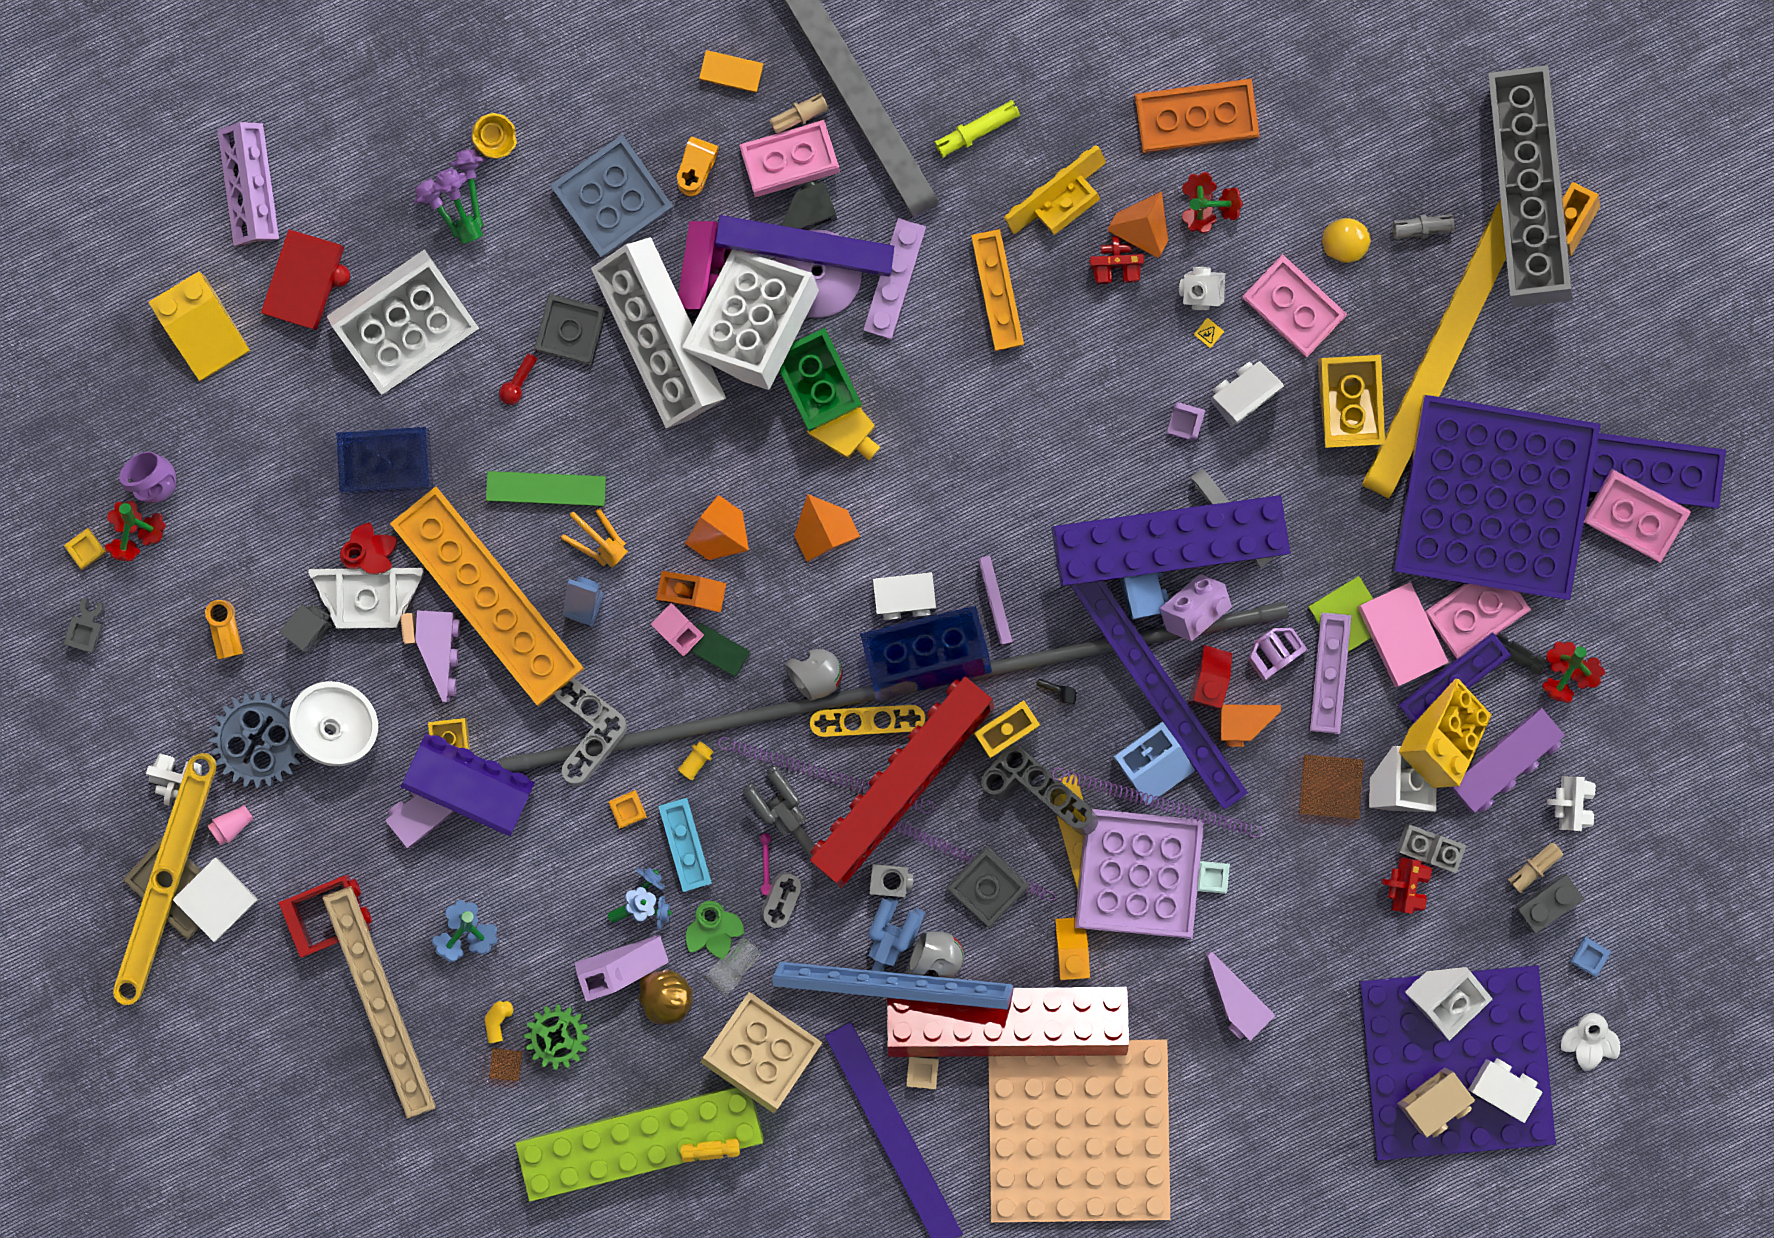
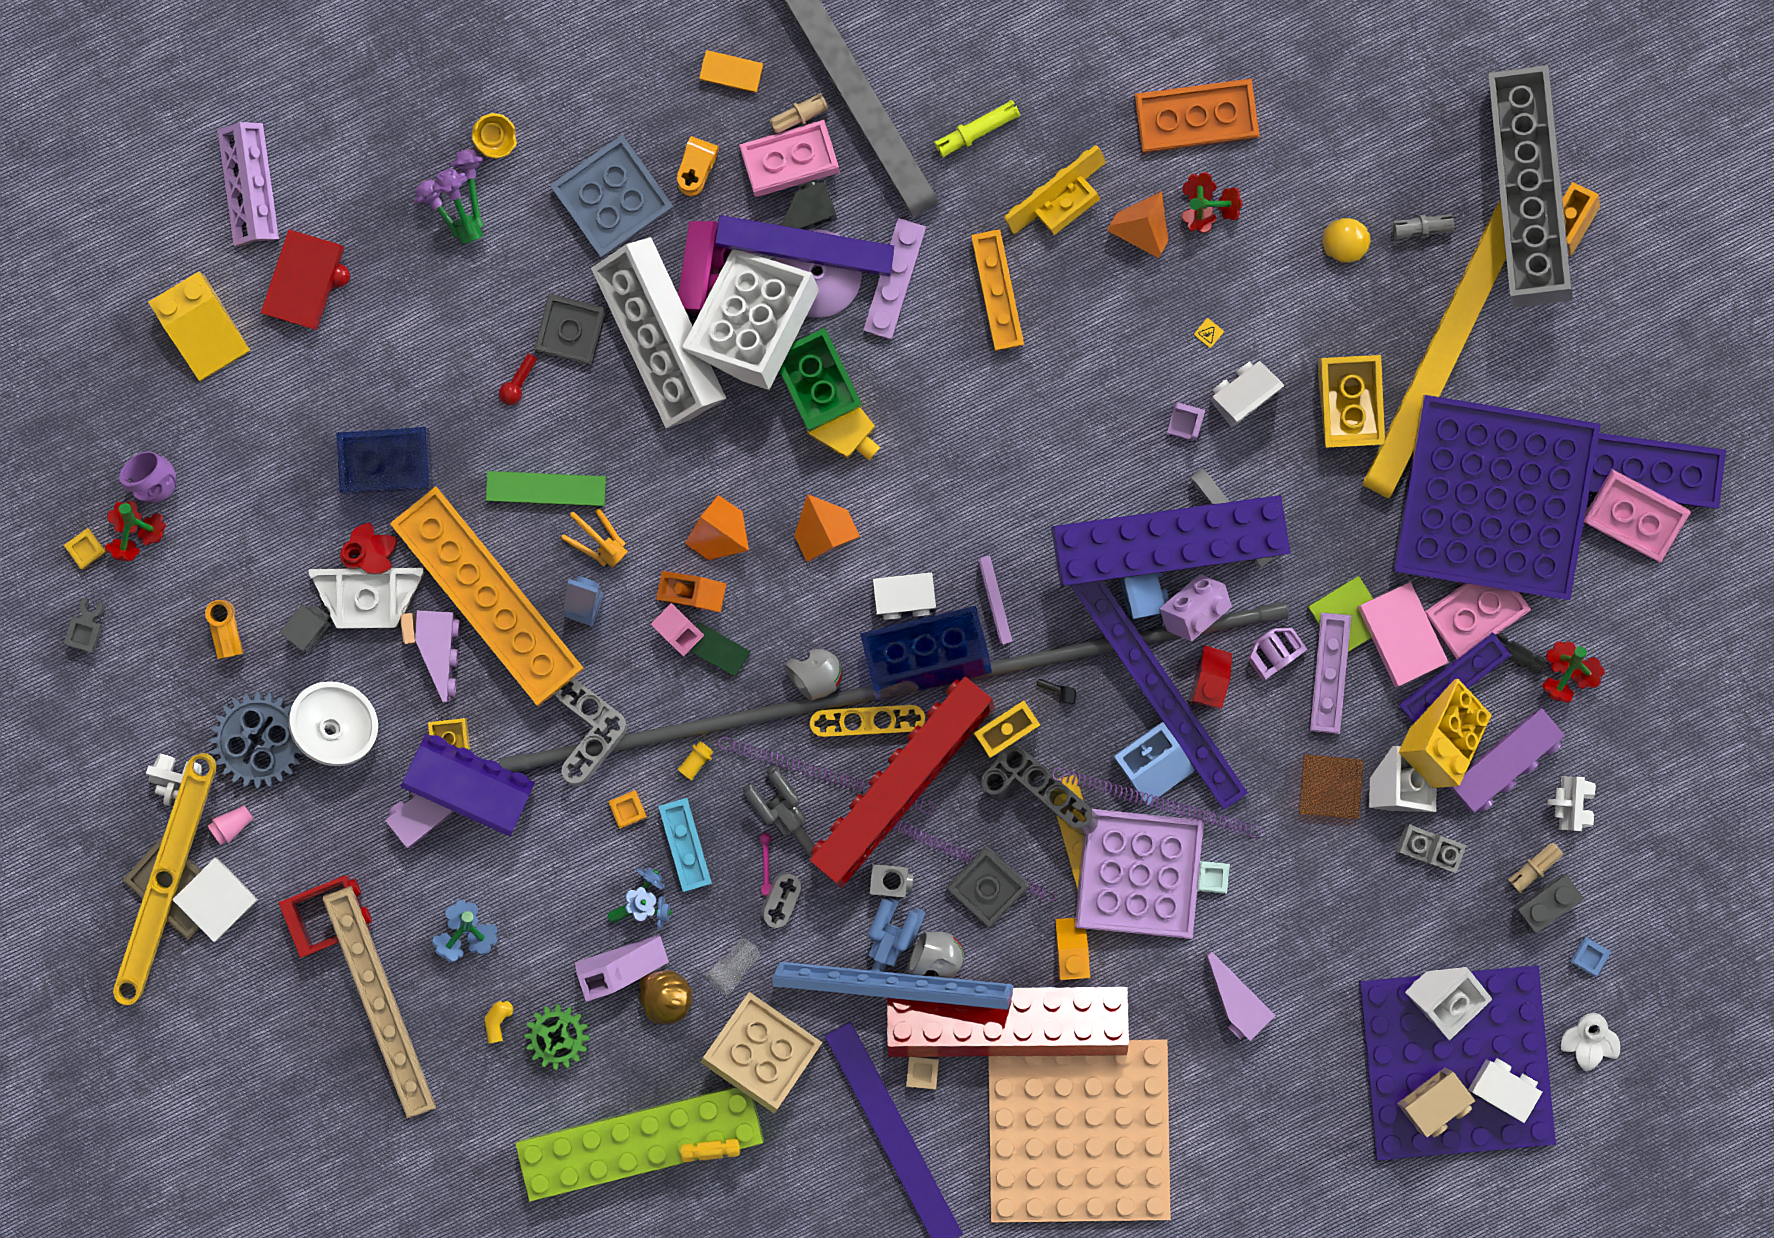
(402, 322): white slope -> none
(505, 1064): clear orange tile -> none
(715, 933): bright green plate -> none
(1130, 264): red hips -> none
(1211, 283): white brick -> none
(1244, 722): orange slope -> none
(1294, 306): bright pink tile -> none
(1404, 885): red hips -> none

